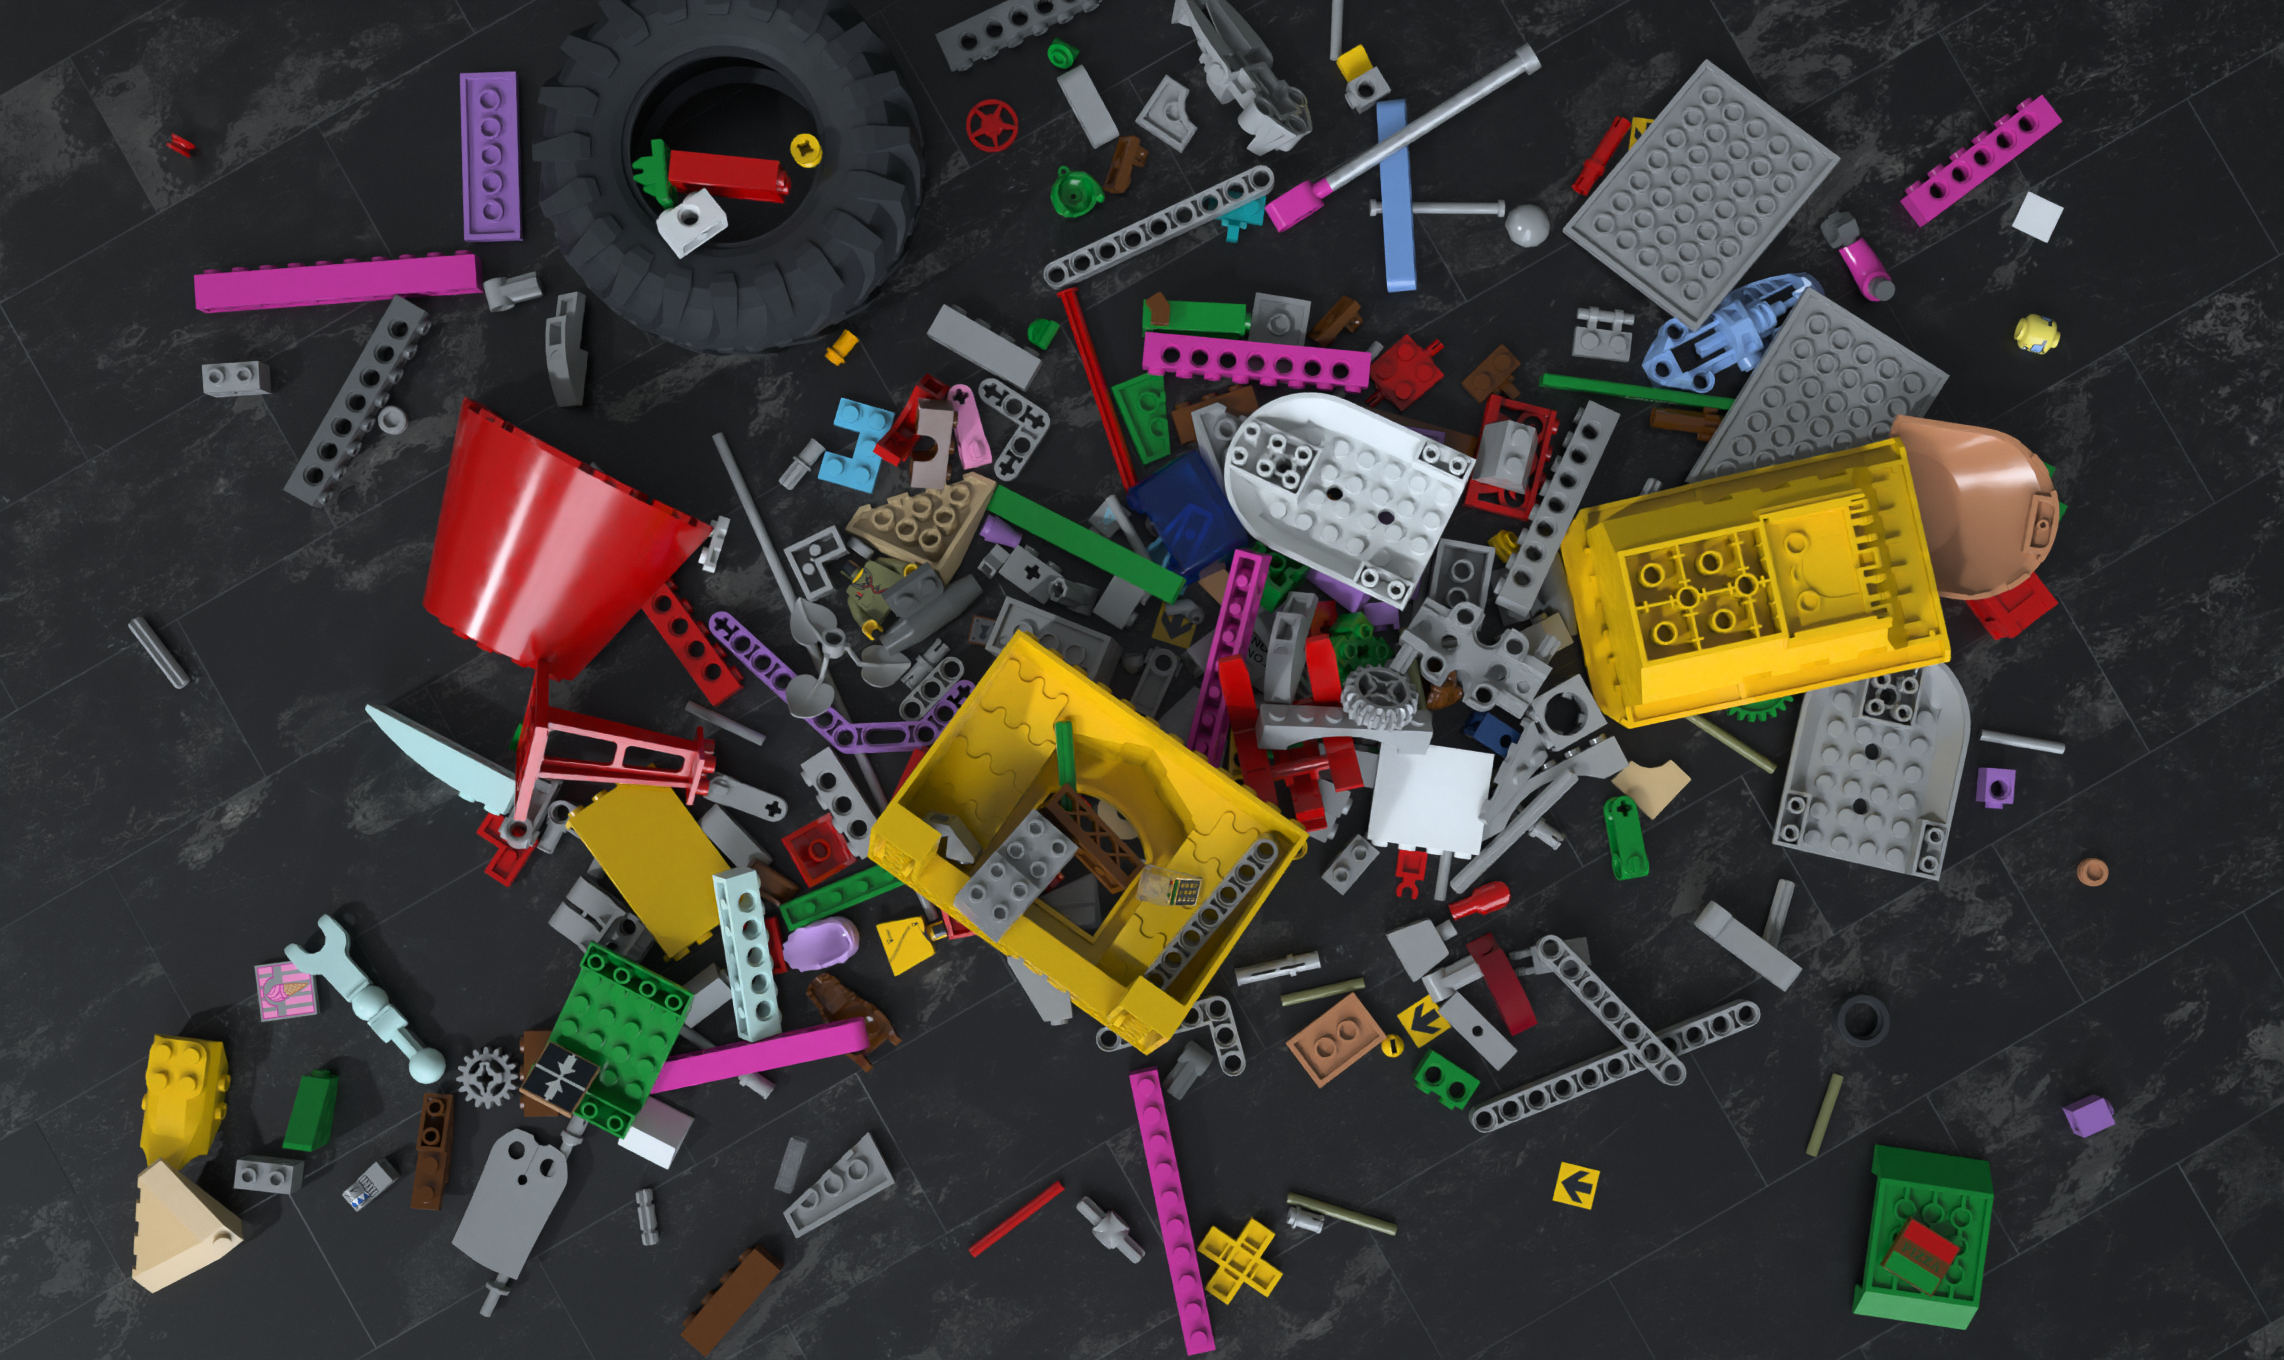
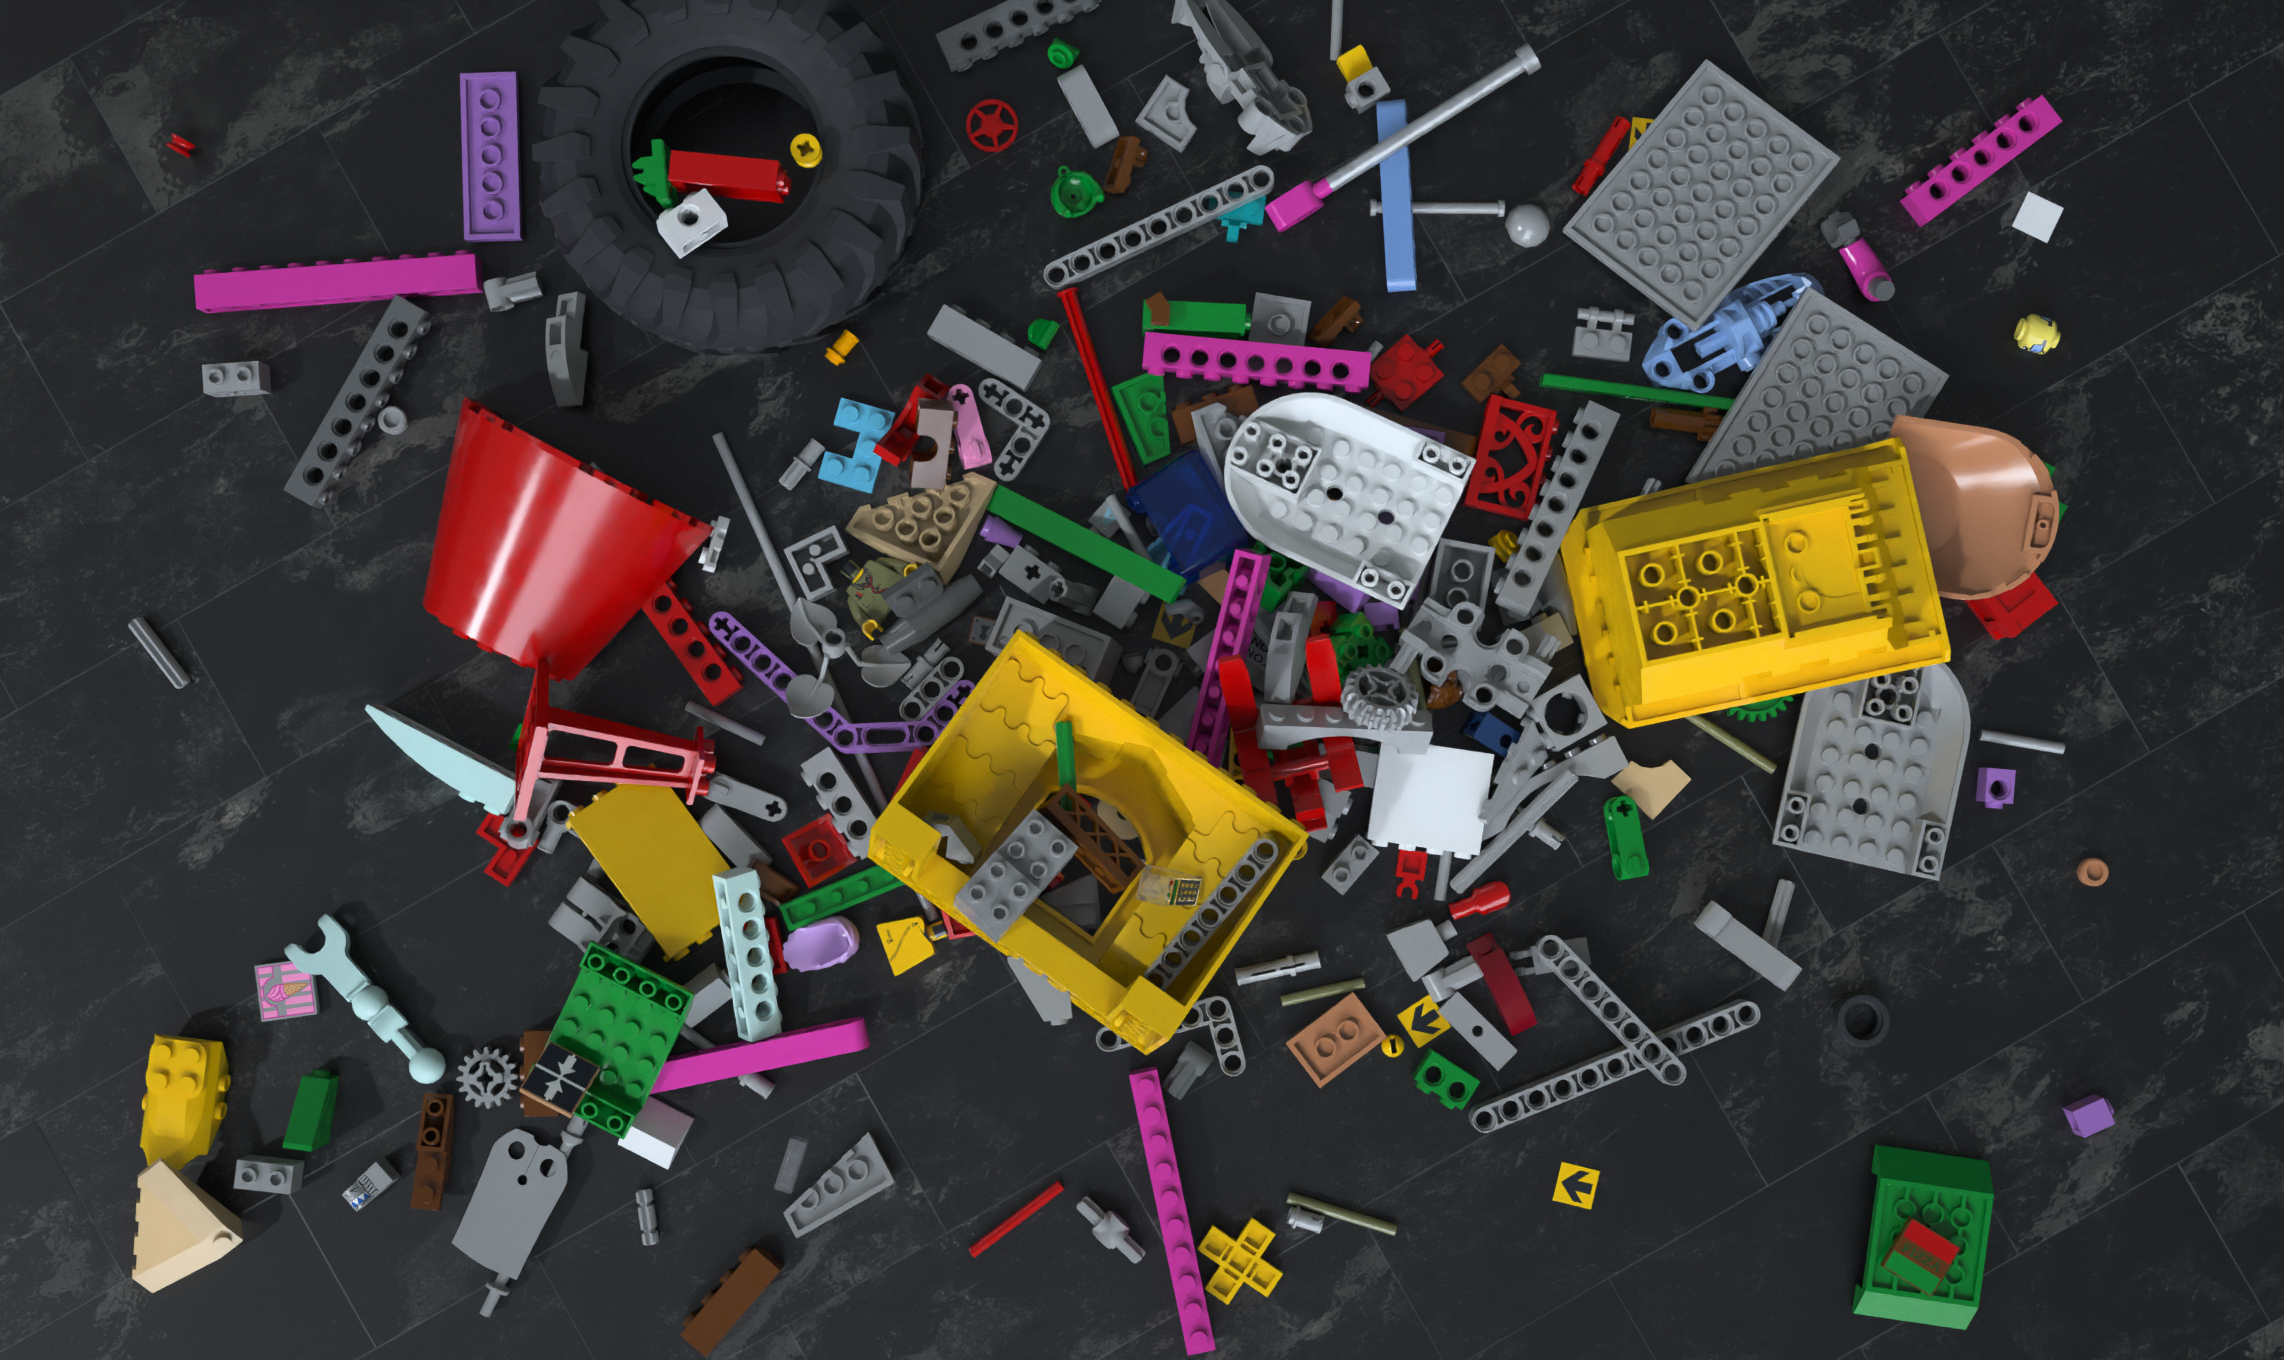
(841, 1003): reddish brown animal -> none
(860, 548): light grey tile -> none
(1506, 455): light grey slope -> none
(1824, 1114): olive bar -> none

